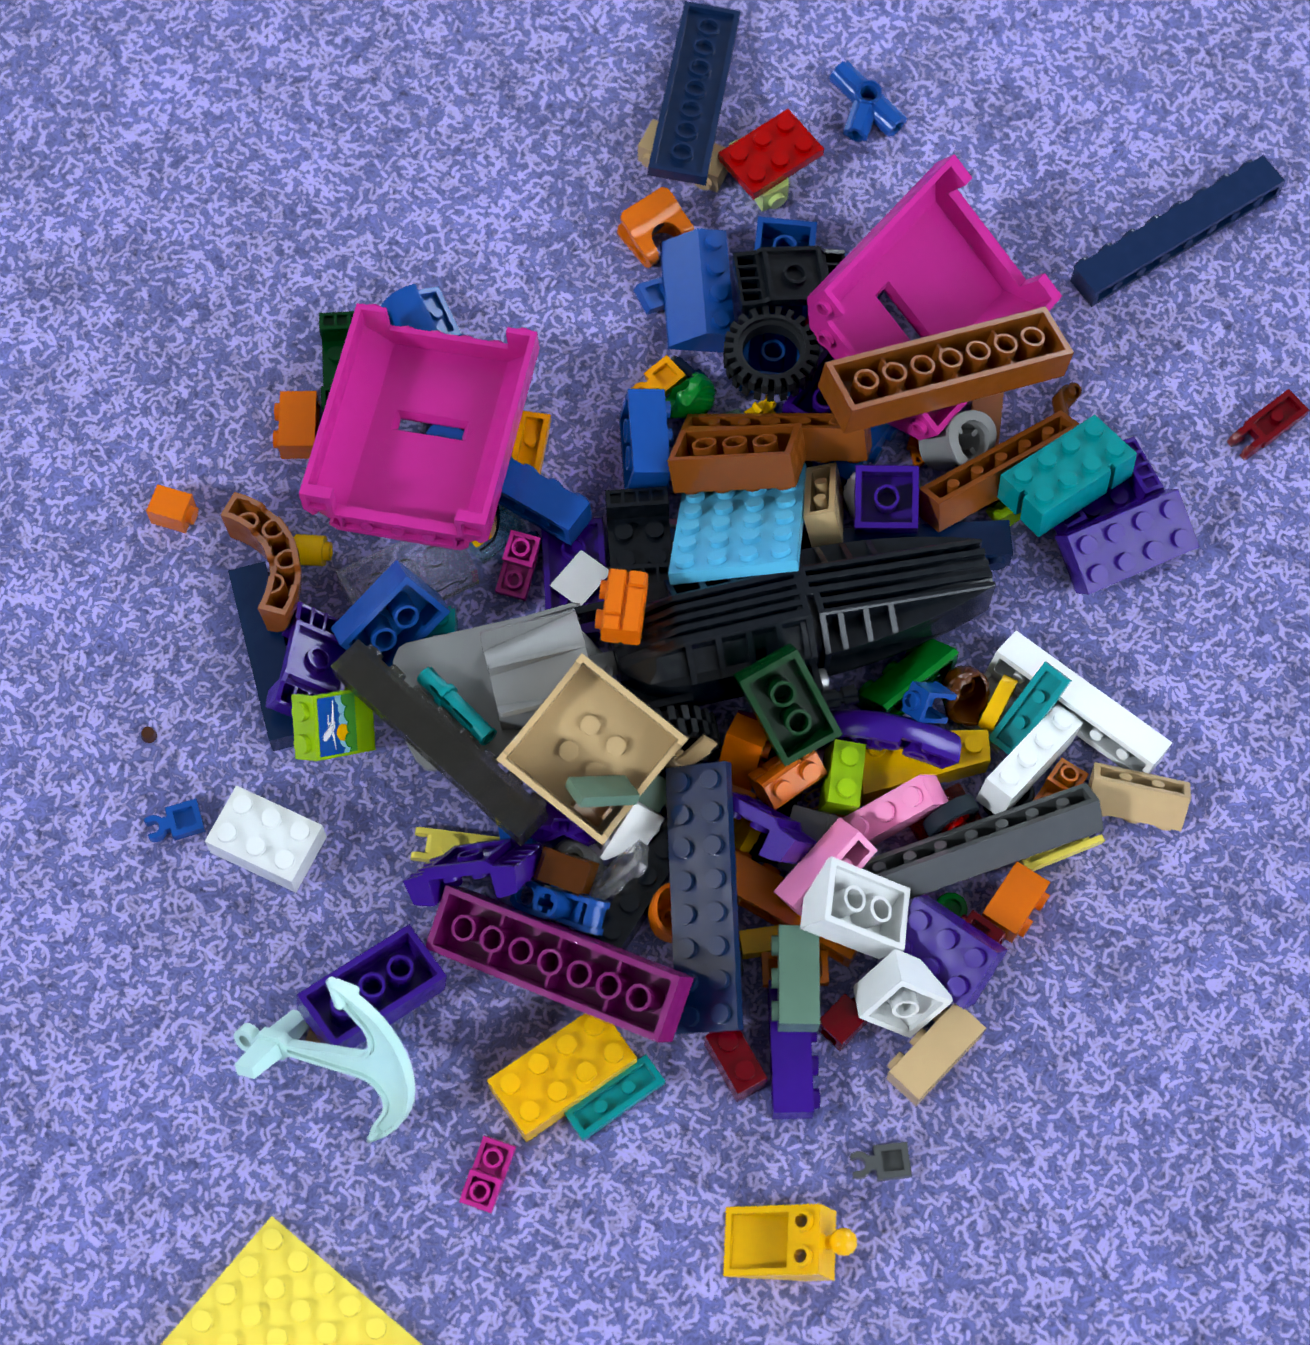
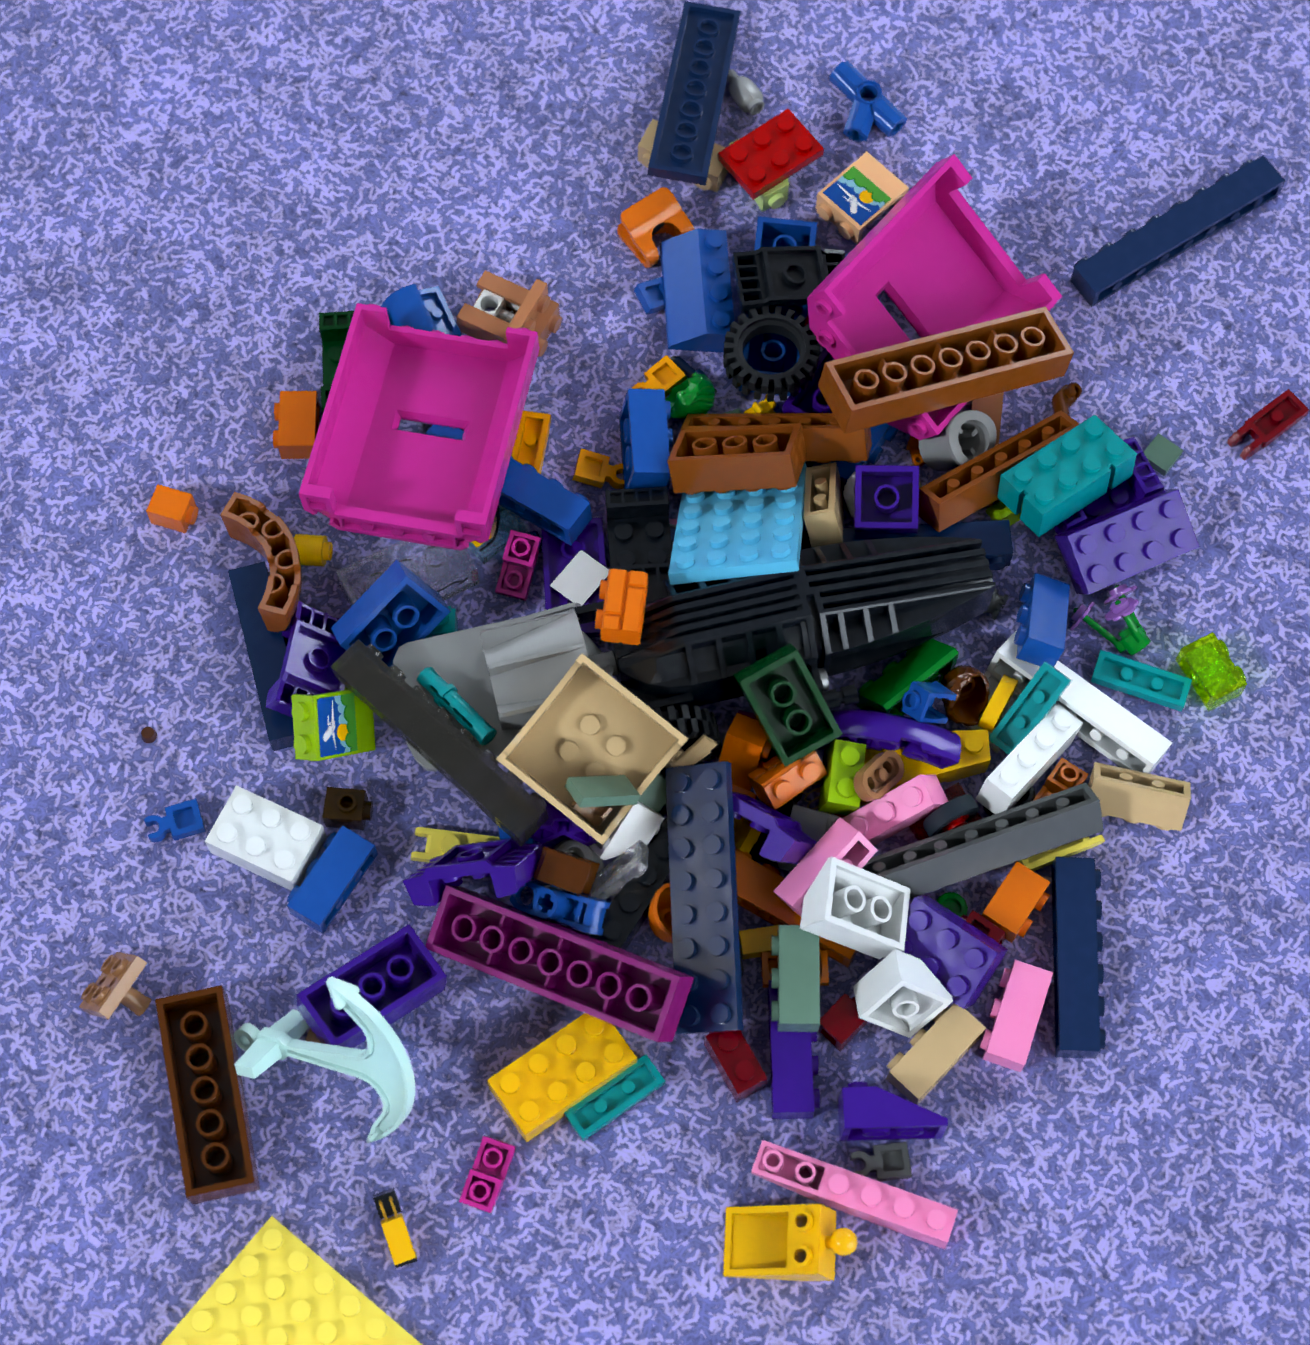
(115, 987): none -> medium nougat plate
(207, 1095): none -> reddish brown brick
(331, 879): none -> blue brick
(347, 808): none -> dark brown brick
(395, 1228): none -> yellow piece
(513, 308): none -> nougat brick
(595, 469): none -> light orange plate
(745, 93): none -> light grey plant
(856, 1194): none -> bright pink slope
(859, 196): none -> panel
(878, 775): none -> medium nougat plate
(880, 1115): none -> dark purple slope
(996, 604): none -> dark grey bush
(1016, 1015): none -> bright pink brick
(1042, 620): none -> blue brick
(1076, 958): none -> dark blue brick
(1132, 636): none -> plant
(1141, 680): none -> teal plate
(1162, 454): none -> sand green tile
(1211, 671): none -> clear neon green brick

